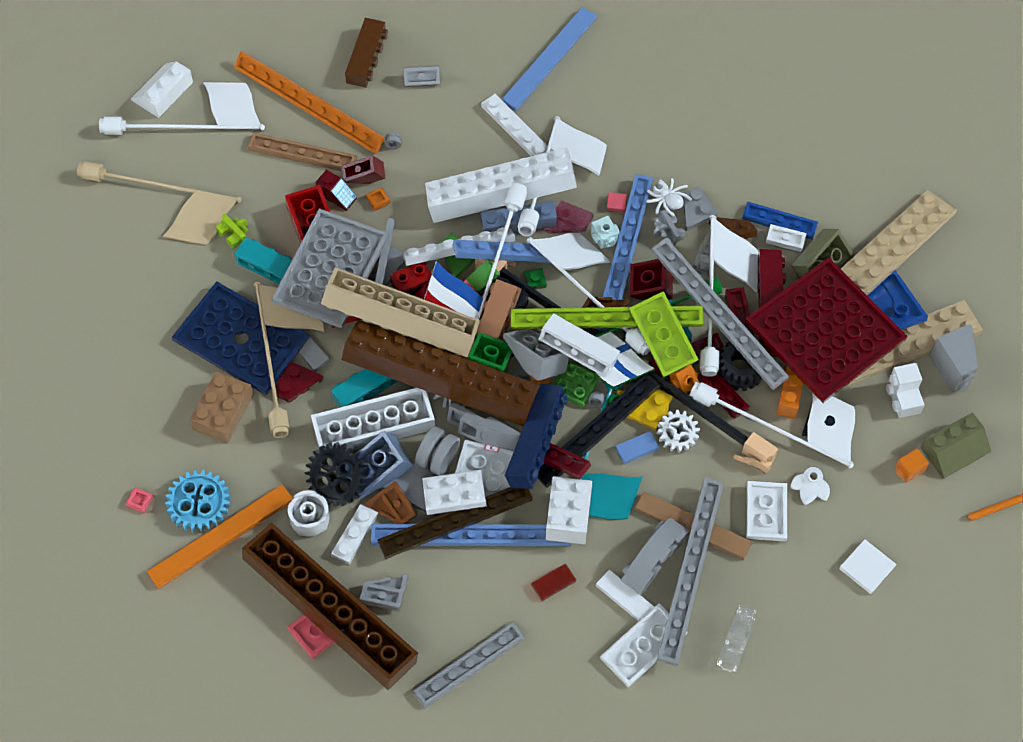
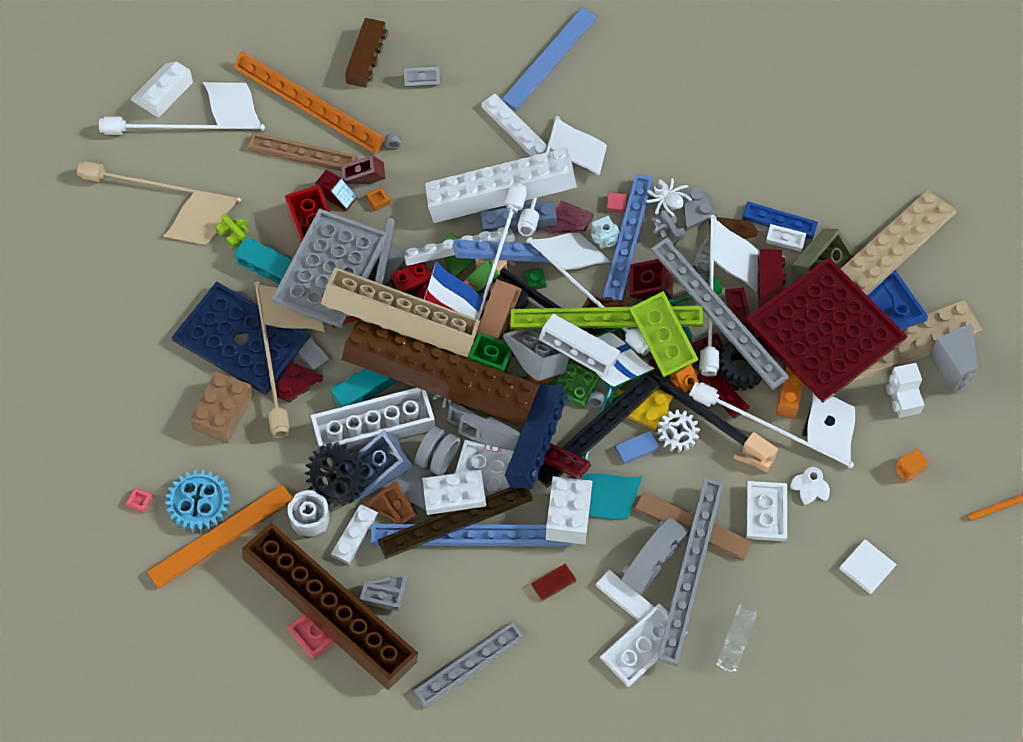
(957, 445): olive slope -> none

